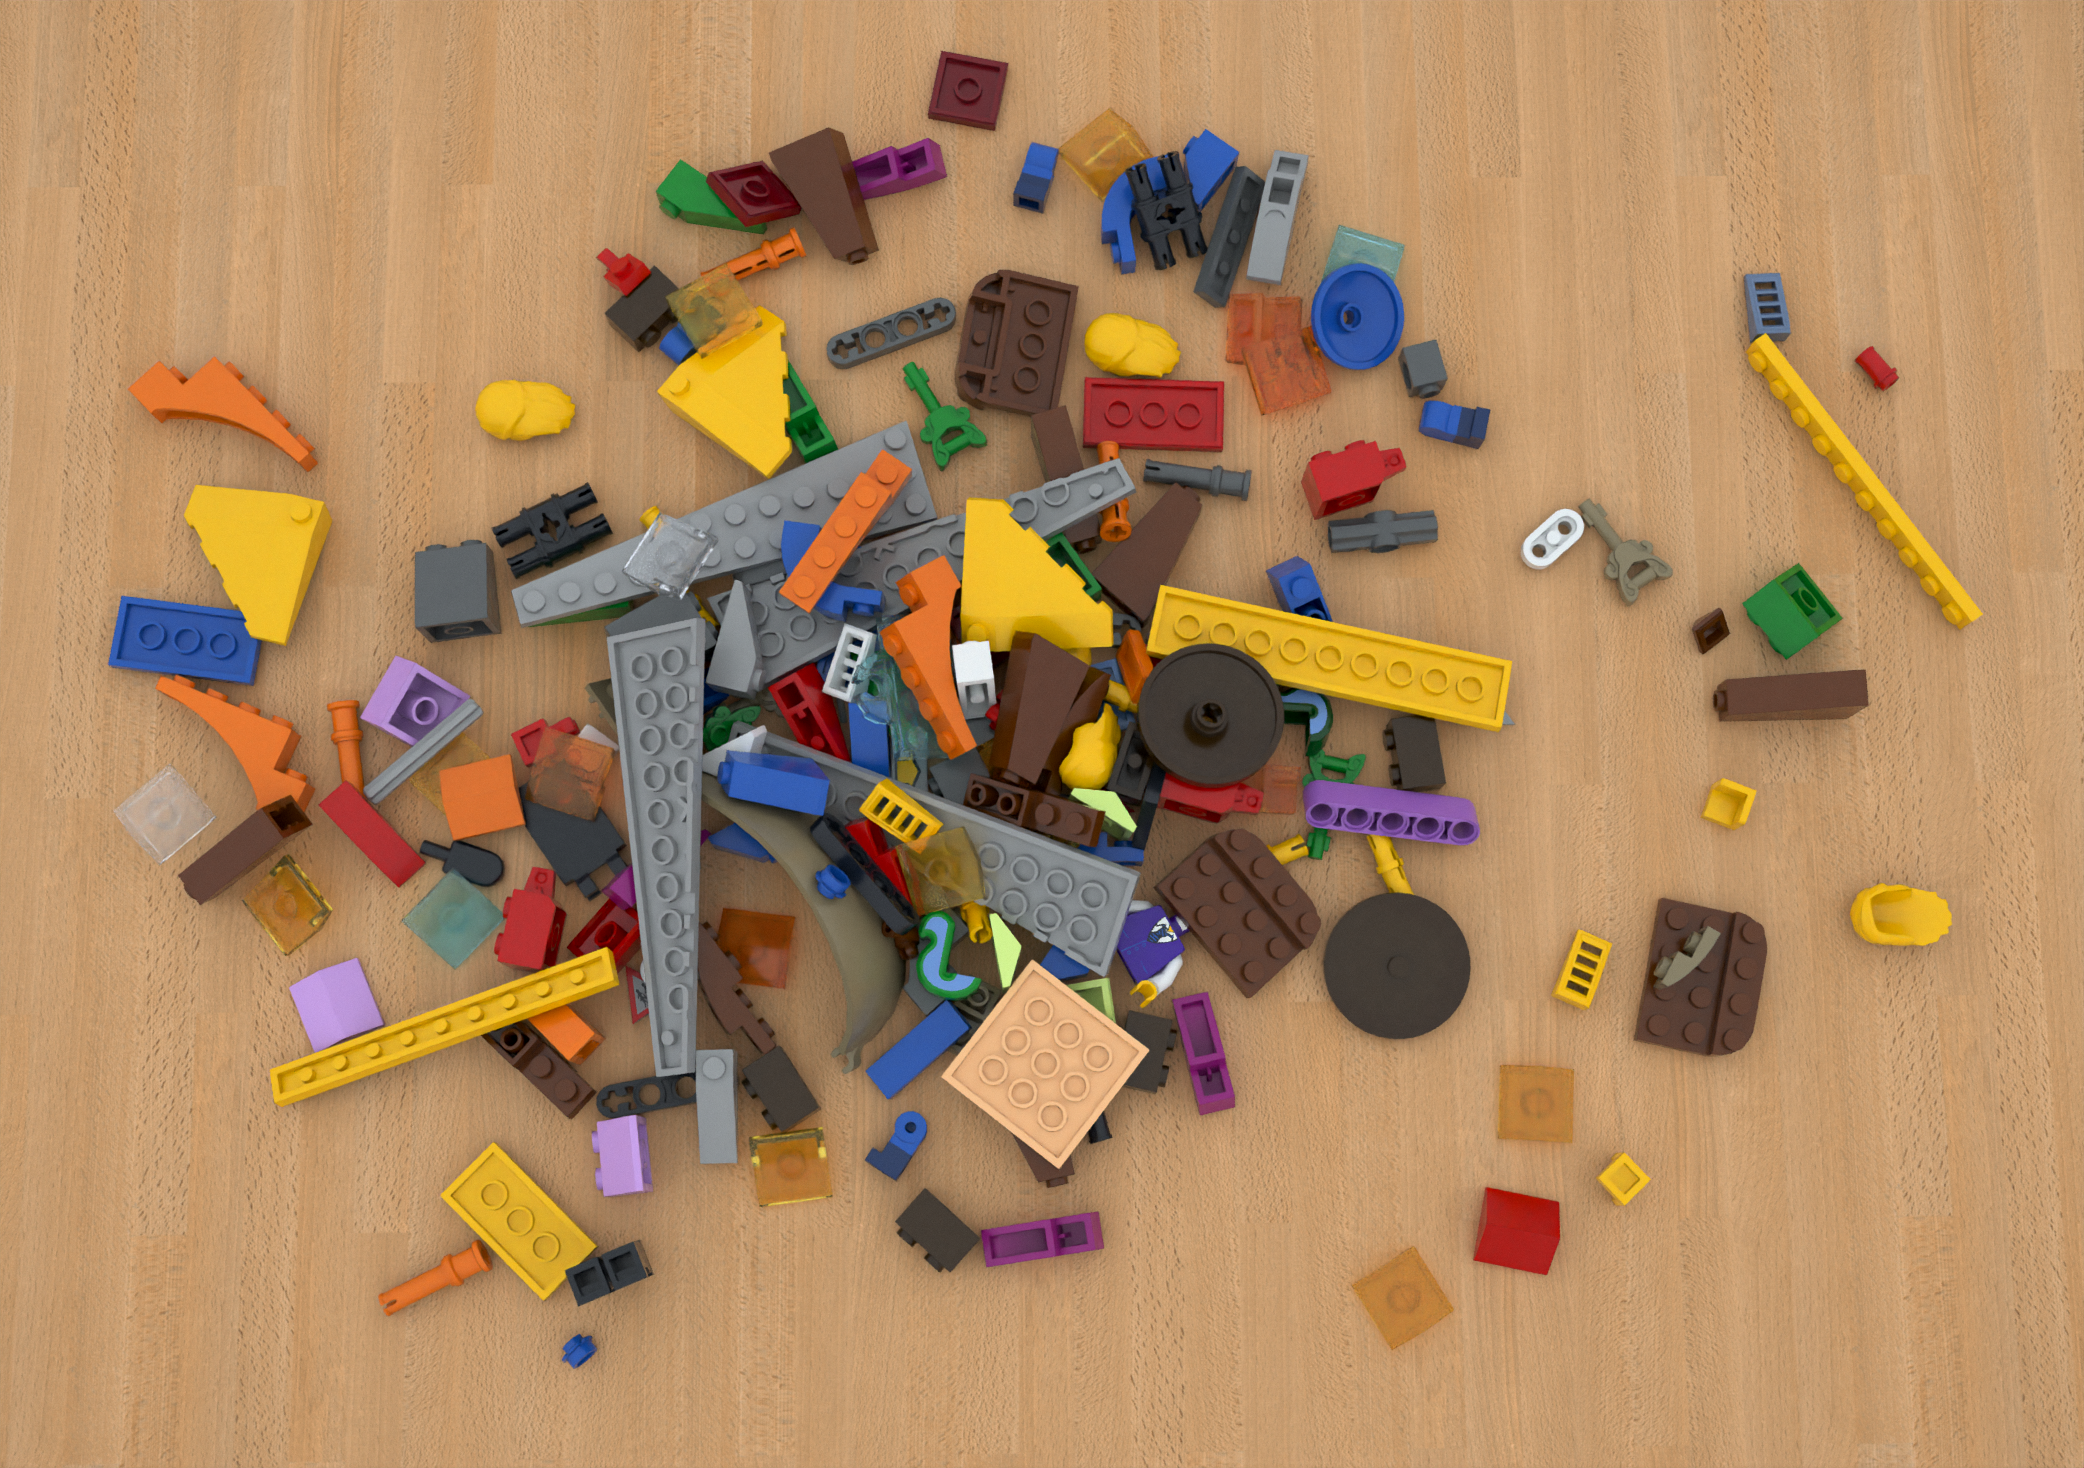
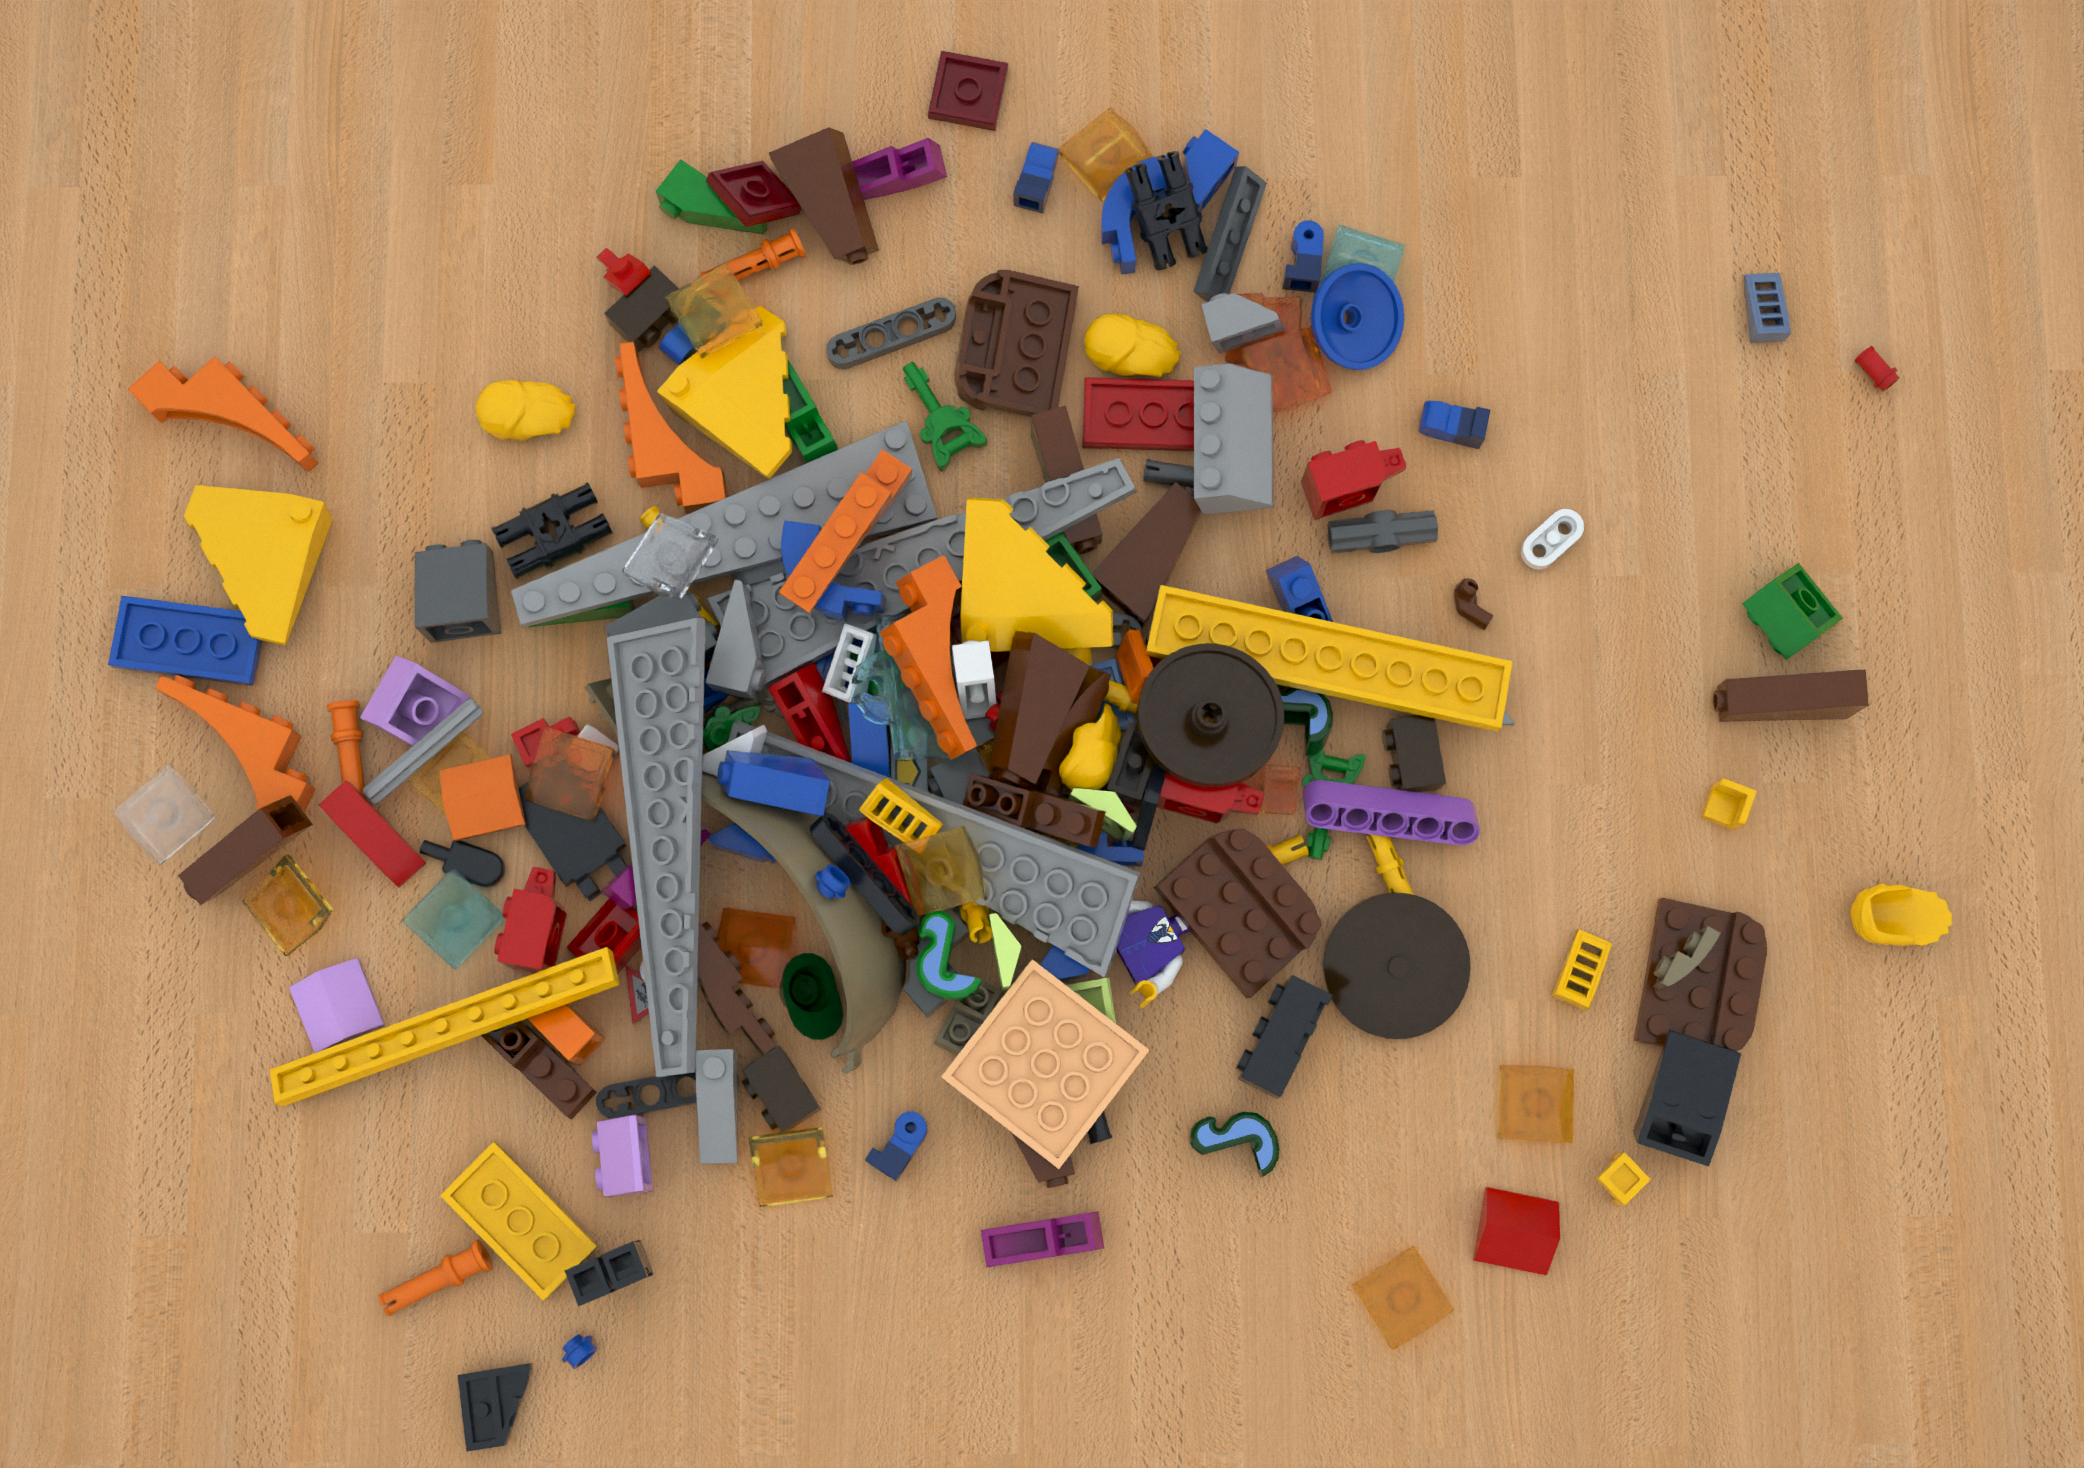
(491, 1404): none -> black wing
(657, 451): none -> orange arch
(811, 996): none -> dark green piece
(918, 1049): blue tile -> none
(937, 1231): dark brown brick -> none
(1115, 515): orange pin -> none
(1158, 1037): dark brown brick -> none
(1204, 1053): magenta slope -> none
(1233, 439): none -> light grey slope
(1235, 1131): none -> animal
(1238, 321): none -> light grey slope
(1277, 217): light grey slope -> none
(1282, 1036): none -> black wedge
(1308, 250): none -> leg
(1422, 369): dark grey brick -> none
(1467, 604): none -> reddish brown arm
(1625, 555): dark tan piece -> none
(1687, 1098): none -> black slope
(1710, 630): reddish brown slope -> none
(1868, 489): yellow plate -> none

